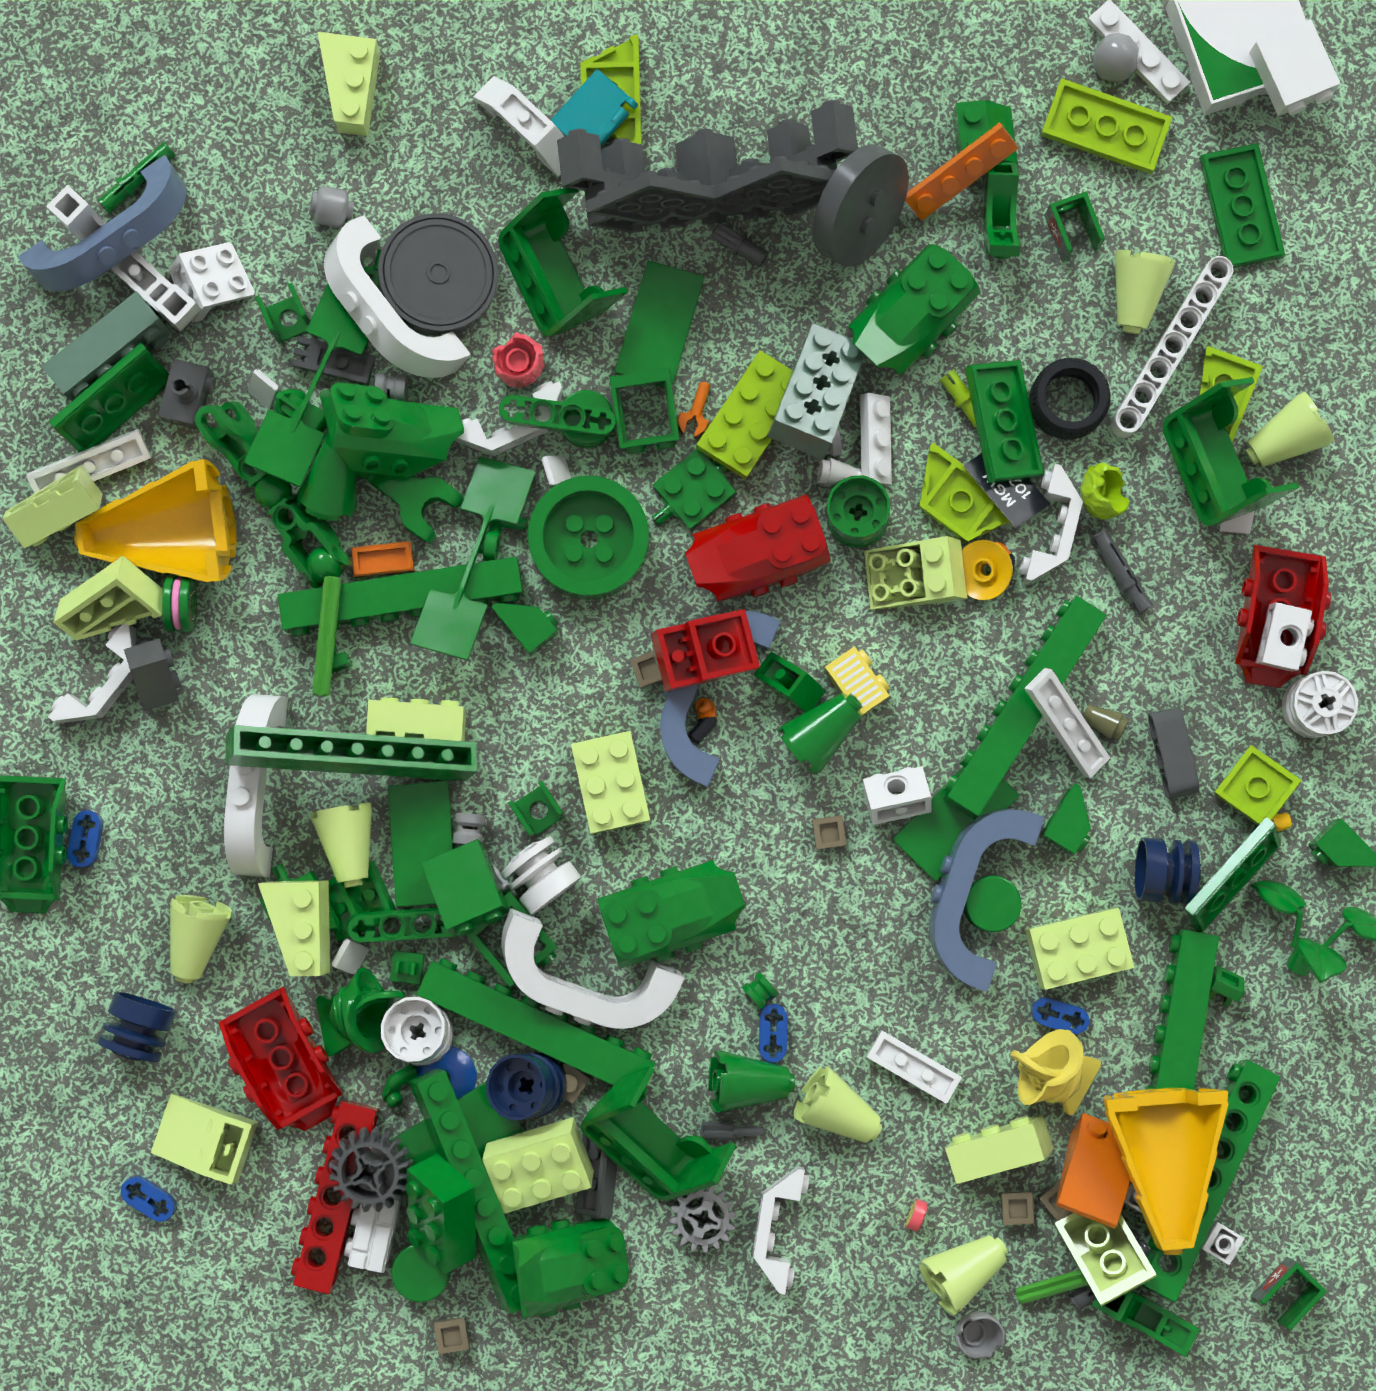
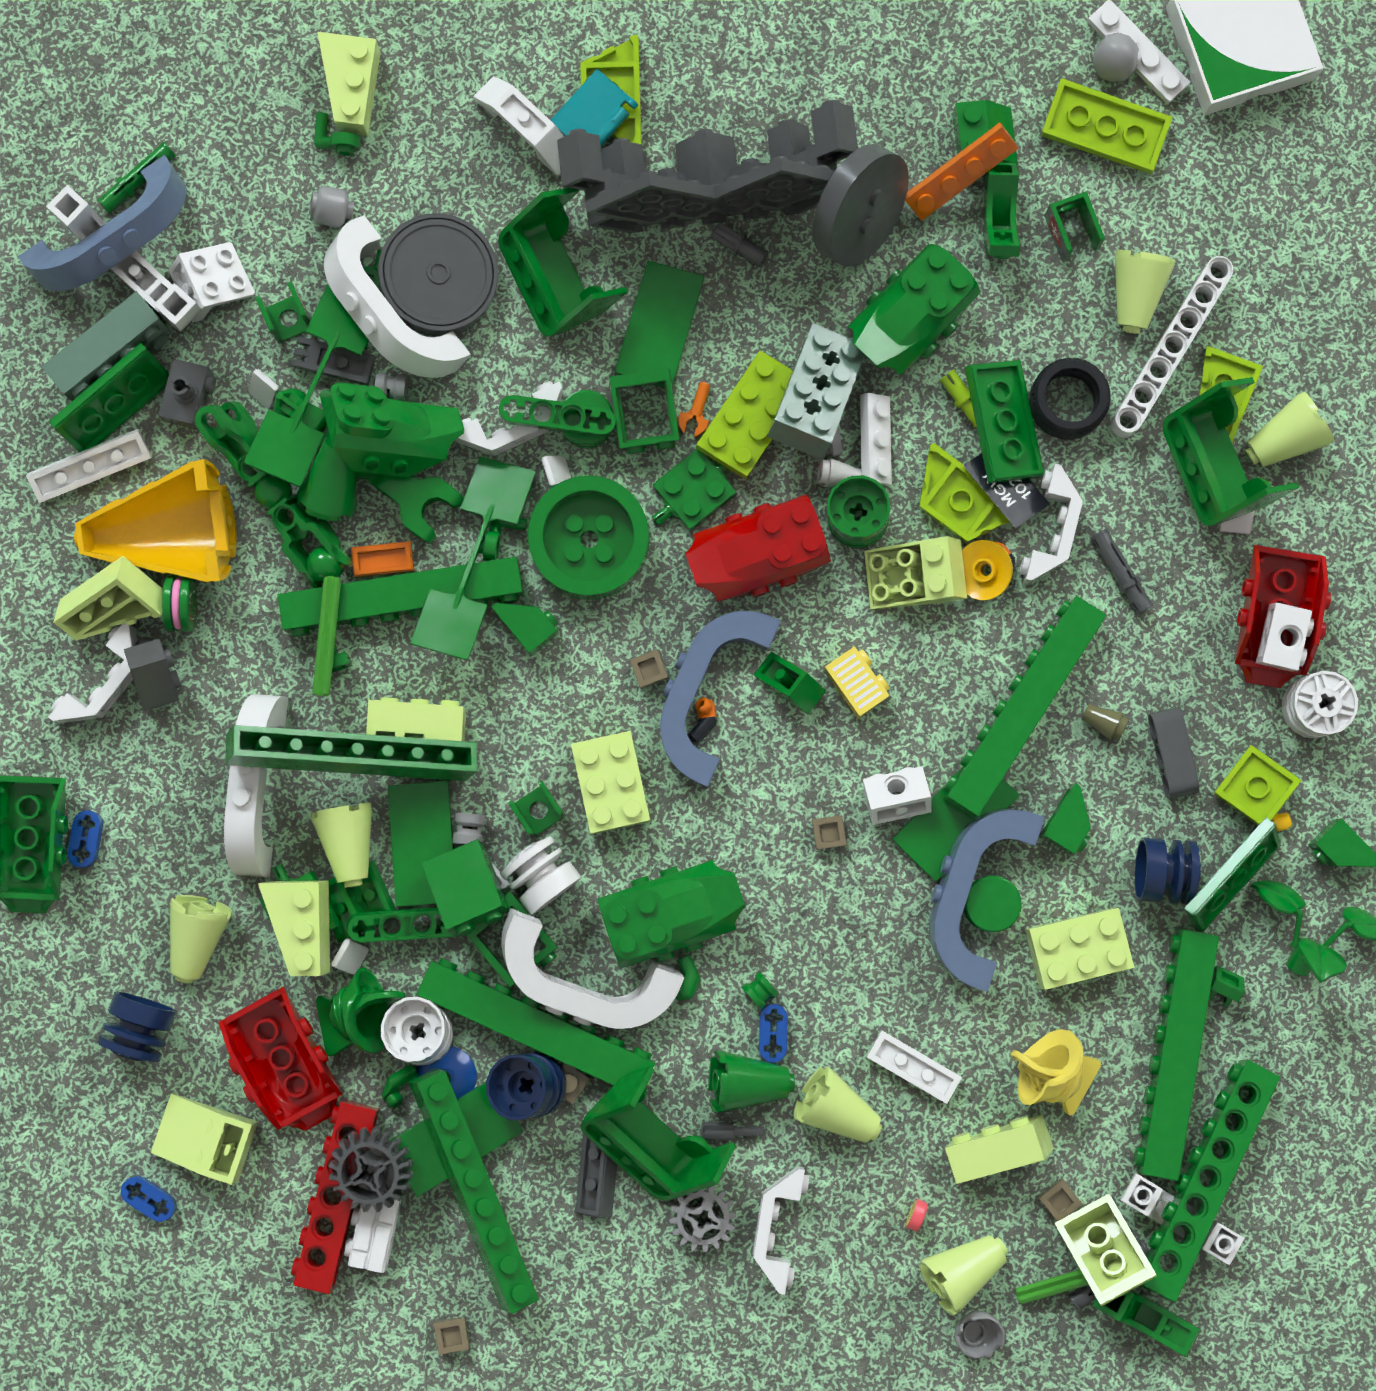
(54, 508): yellowish green wedge -> none
(343, 142): none -> green plate
(407, 967): green tile -> none
(416, 1277): green head -> none
(441, 1213): green brick -> none
(518, 361): coral hair -> none
(538, 1165): yellowish green brick -> none
(568, 1264): green slope -> none
(691, 978): none -> green arm
(704, 650): red slope -> none
(821, 730): green cone -> none
(1017, 1207): dark tan plate -> none
(1061, 1008): blue beam -> none
(1067, 723): white plate -> none
(1093, 1173): orange slope -> none
(1102, 491): lime hair -> none
(1169, 1154): yellow cone -> none
(1242, 205): green tile -> none
(1295, 68): white brick -> none
(1304, 1301): green piece -> none

